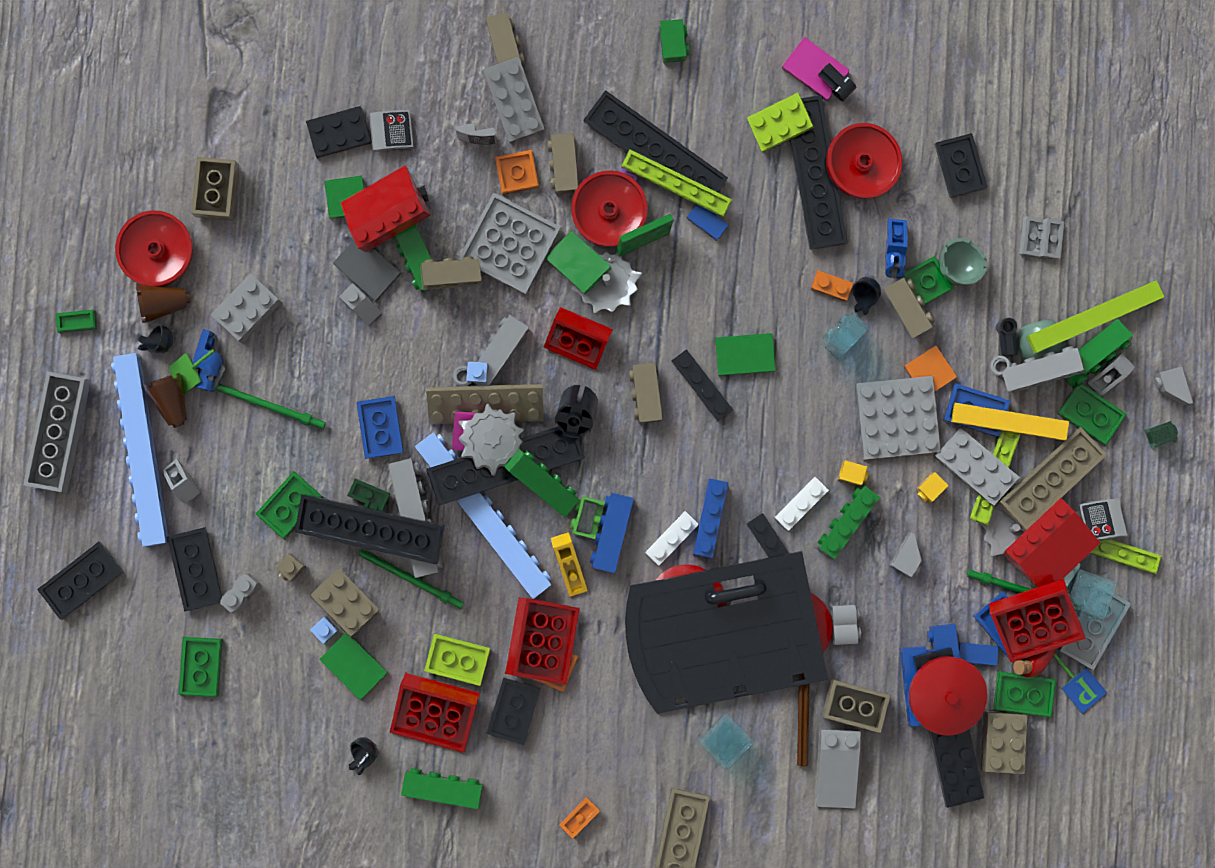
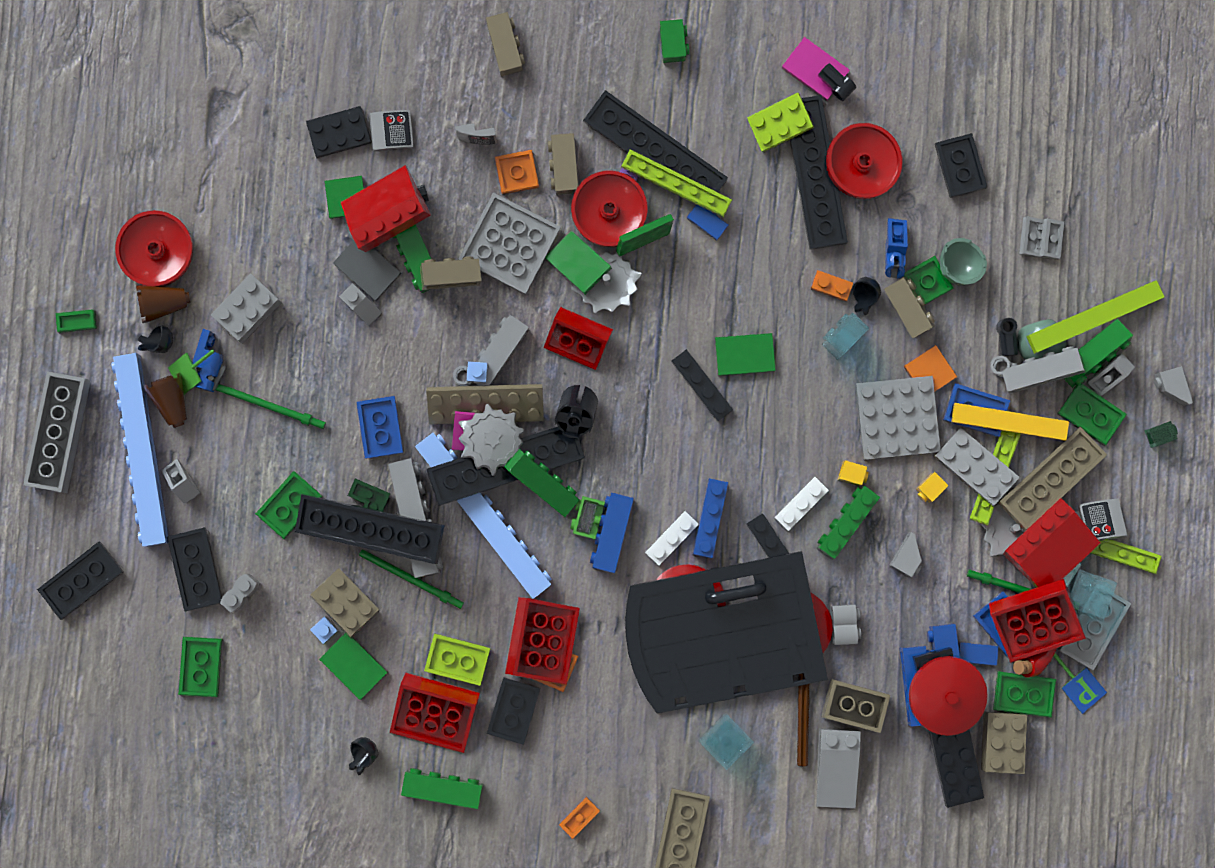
(215, 188): dark tan brick -> none
(290, 567): dark tan brick -> none
(513, 99): light grey plate -> none
(569, 564): yellow slope -> none
(646, 393): dark tan brick -> none

